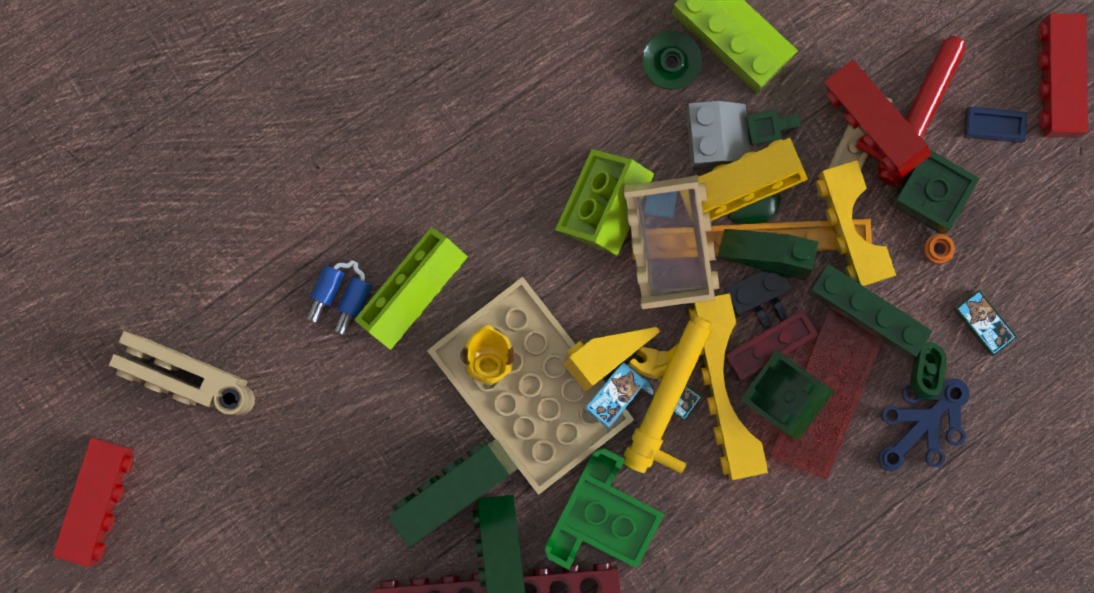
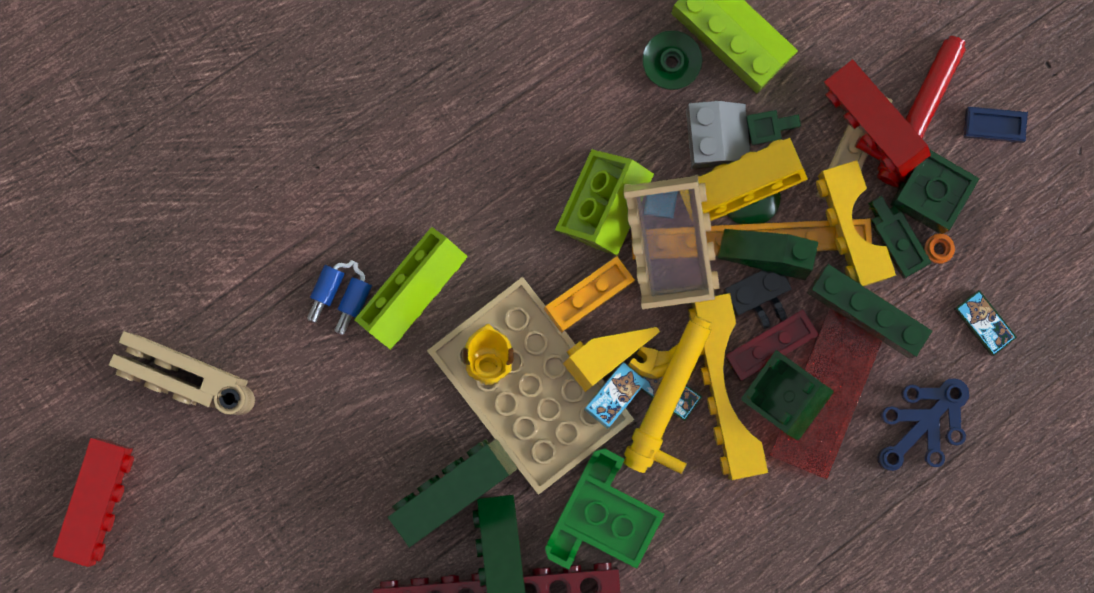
(589, 294): none -> light orange plate
(898, 237): none -> dark green hinge
(928, 377): dark green plate -> none
(1063, 75): red brick -> none

